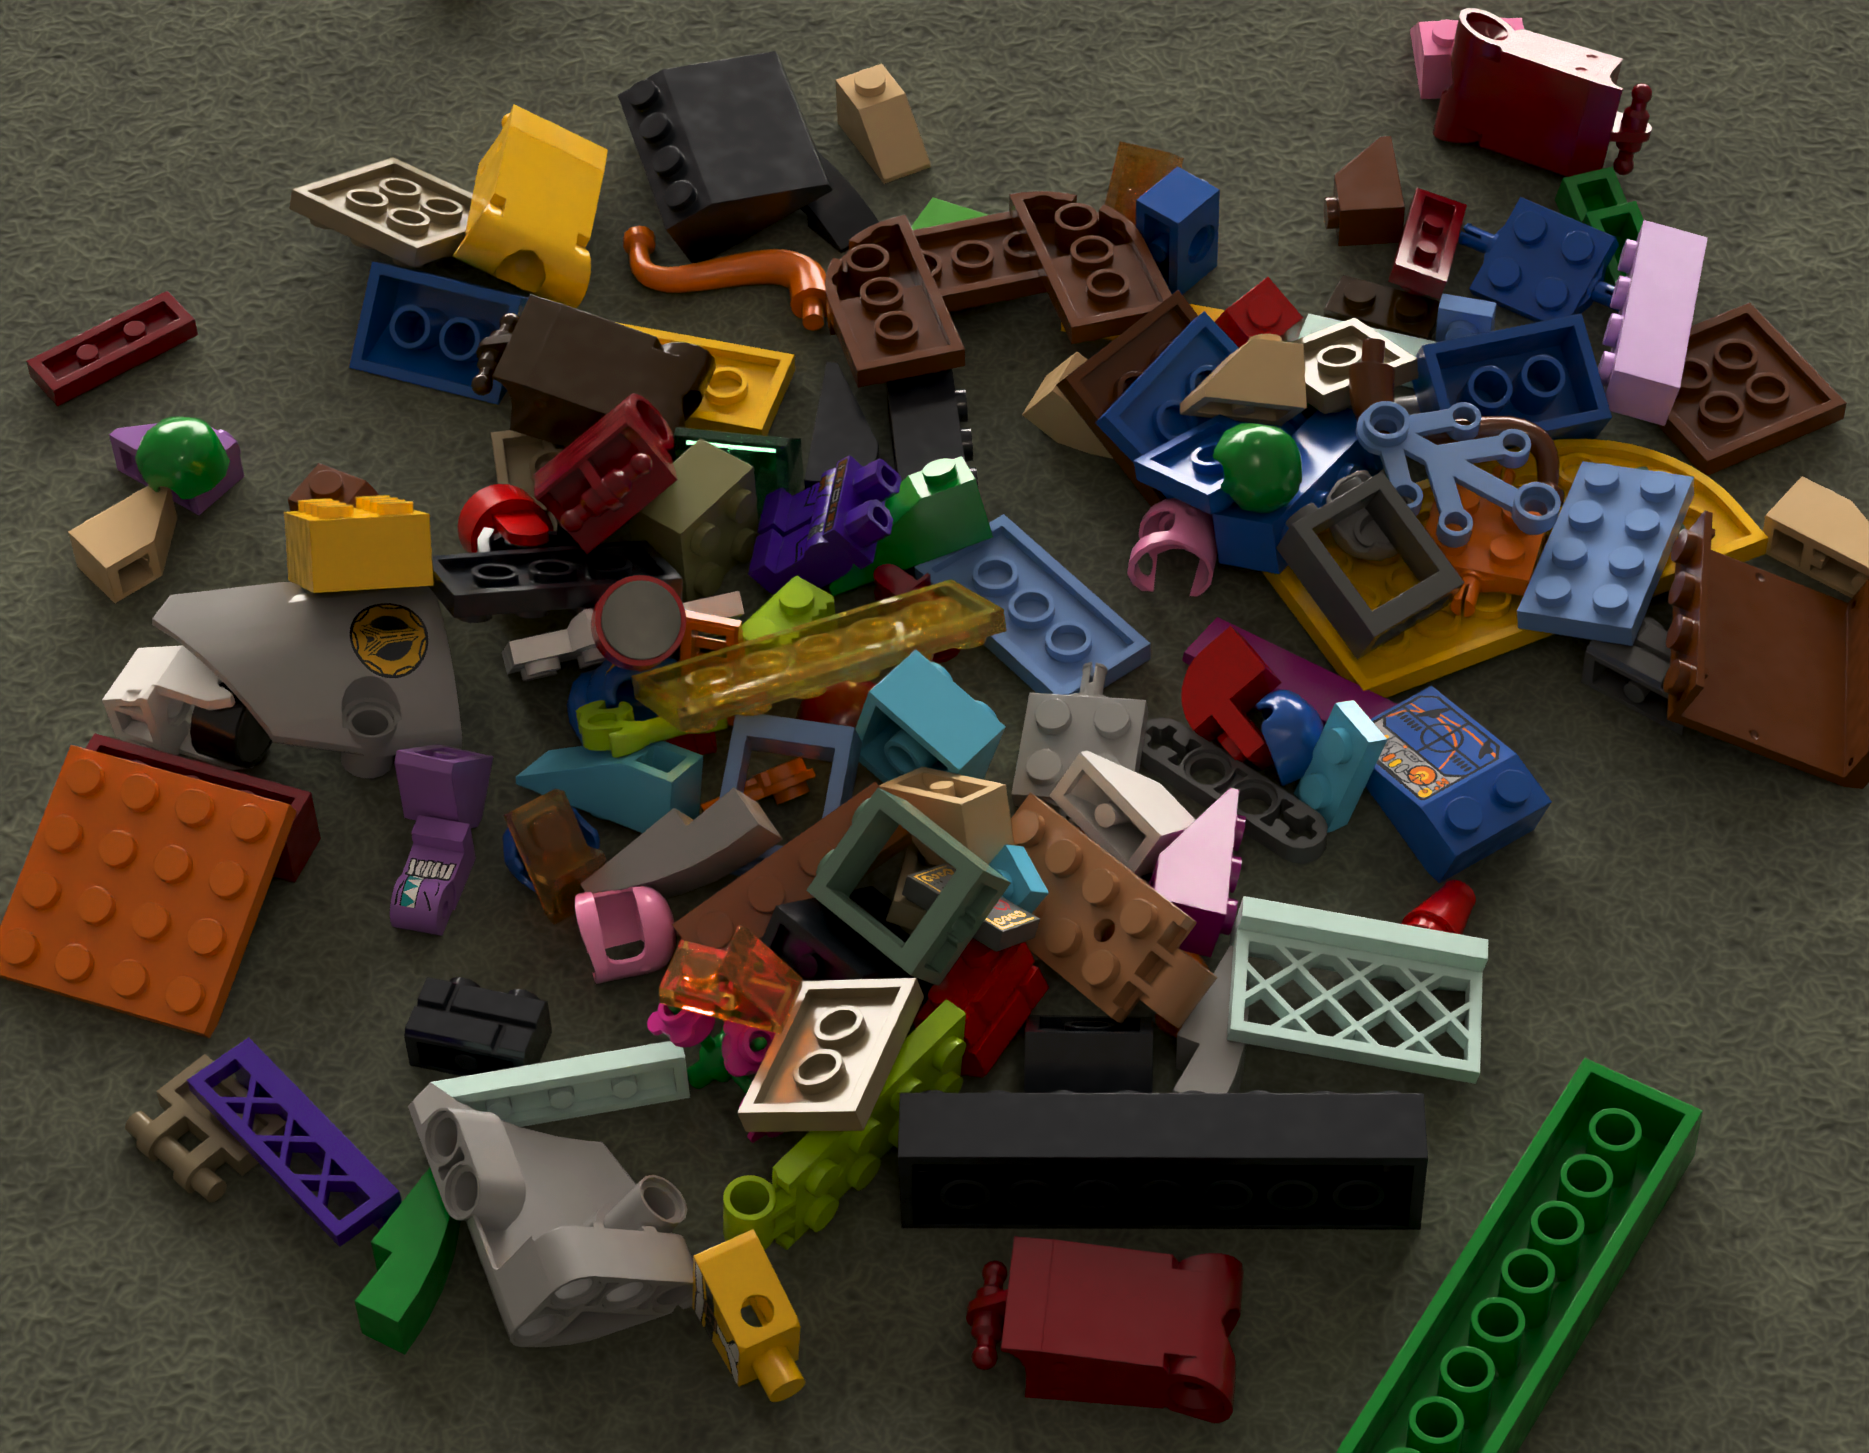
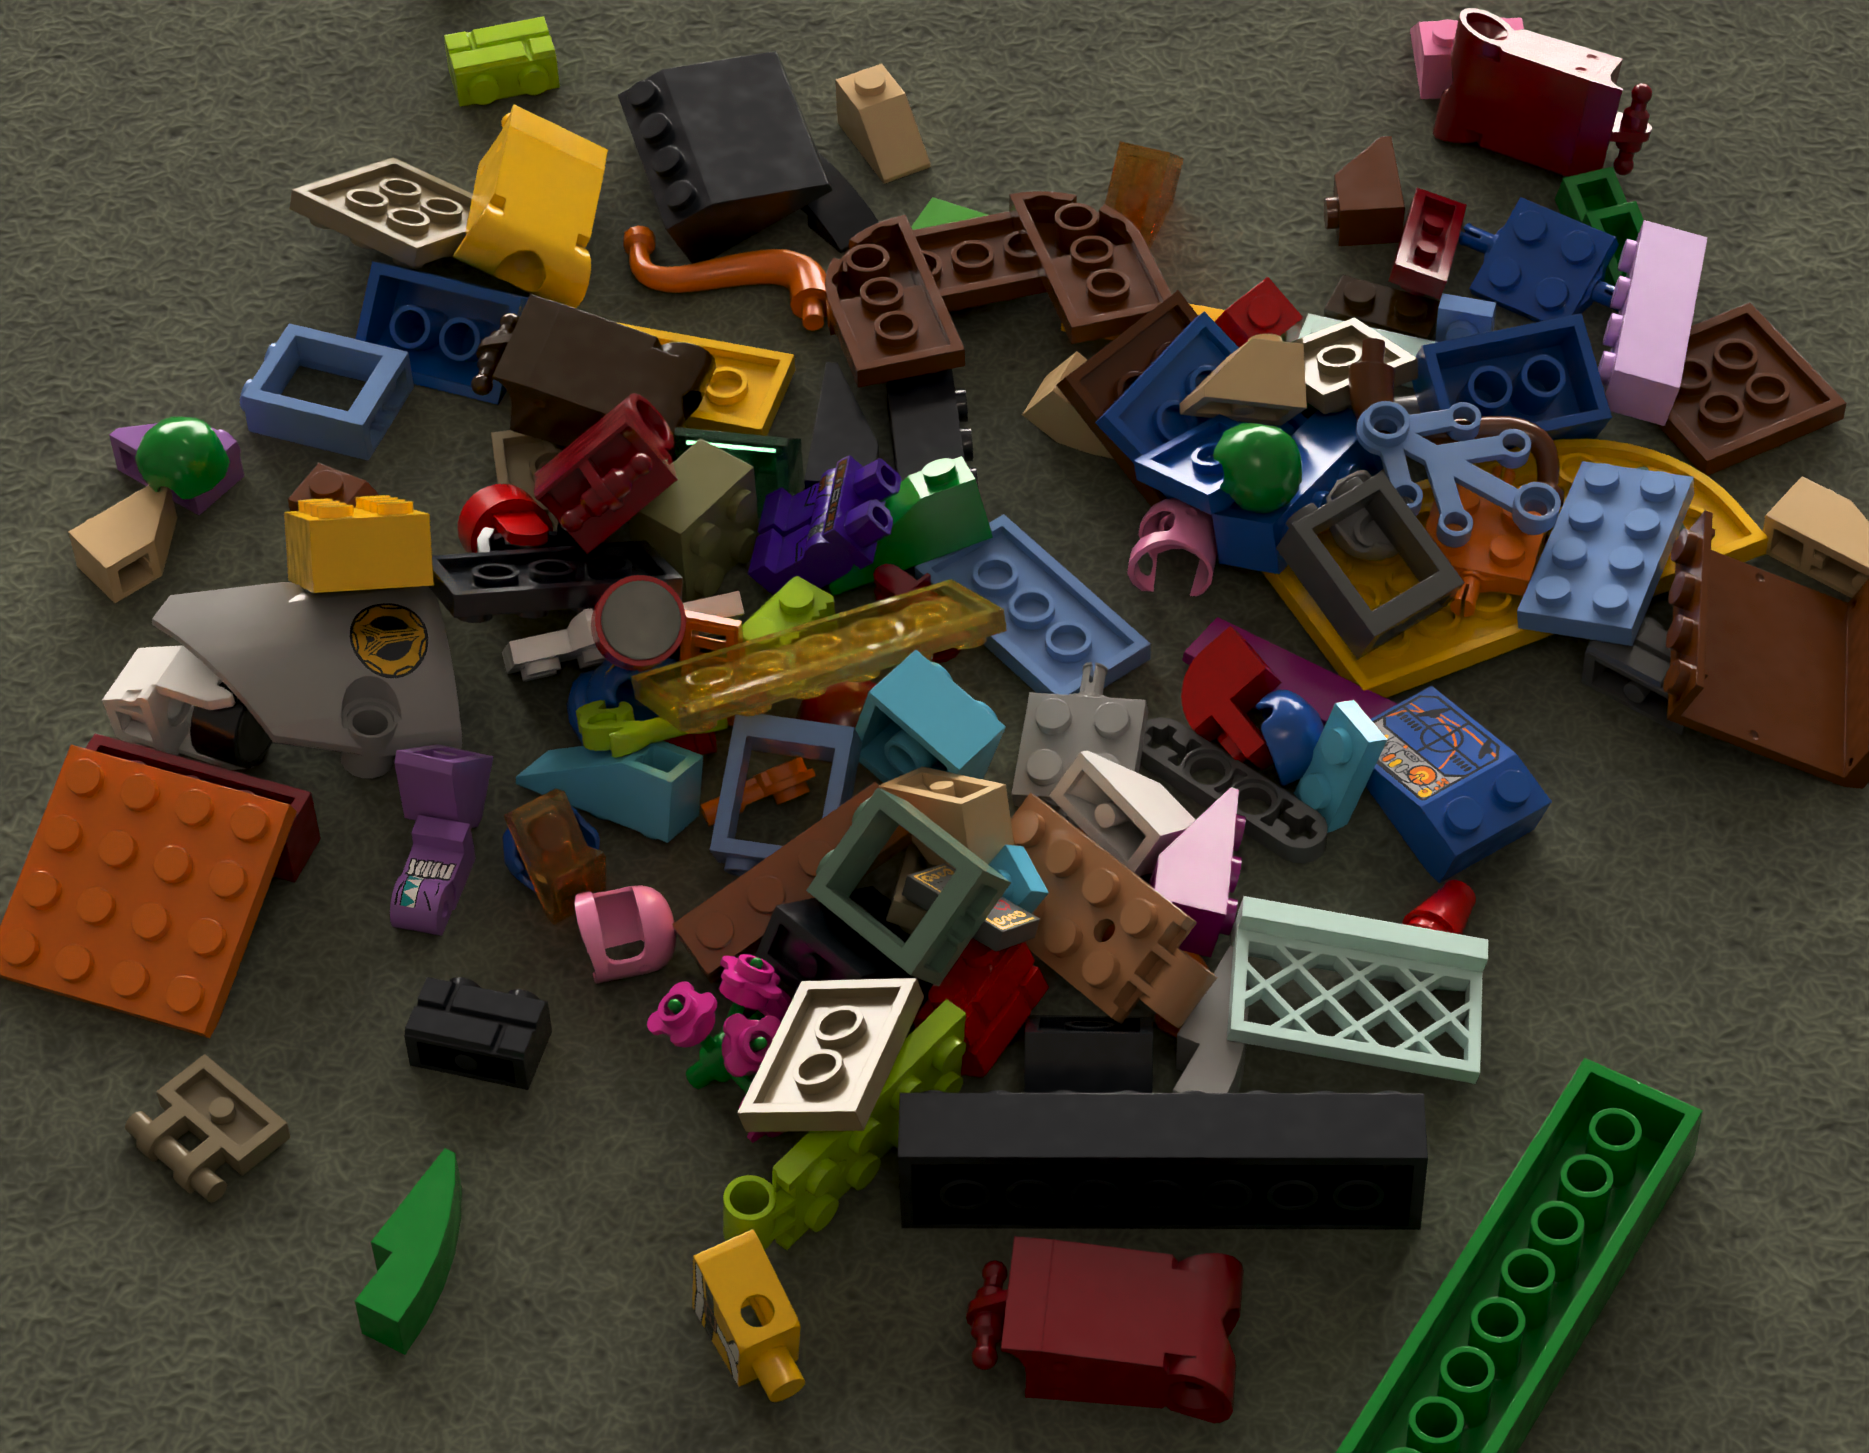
(112, 348): dark red plate -> none
(304, 1131): dark purple fence -> none
(319, 426): none -> medium blue window
(502, 61): none -> lime brick
(556, 1225): light grey panel -> none
(576, 1085): light aqua plate -> none
(689, 852): light grey slope -> none
(735, 985): clear orange slope -> none
(1180, 227): blue brick -> none

